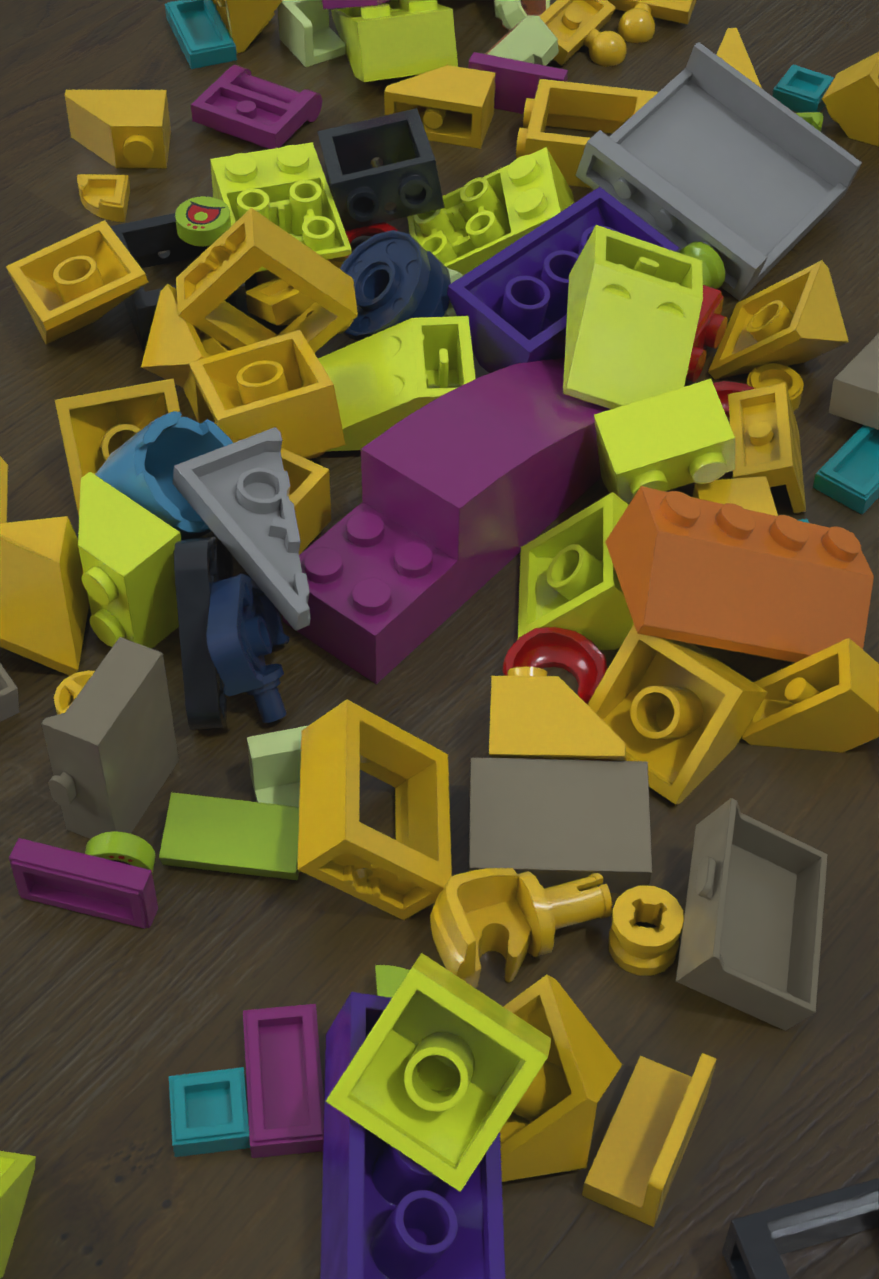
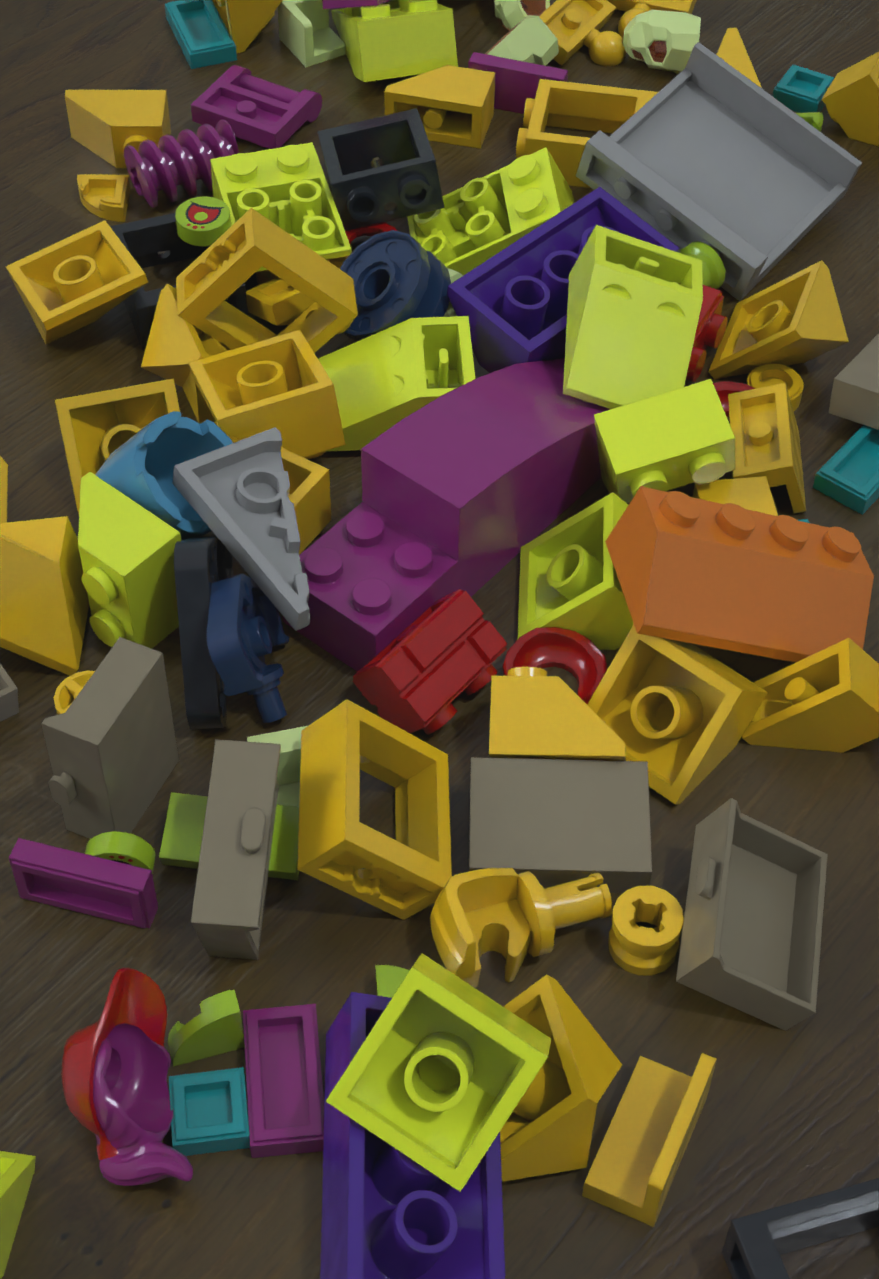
(119, 1084): none -> magenta hair
(178, 161): none -> magenta piece
(210, 1033): none -> lime tile
(236, 848): none -> dark tan container
(431, 664): none -> red brick
(662, 39): none -> yellowish green rock

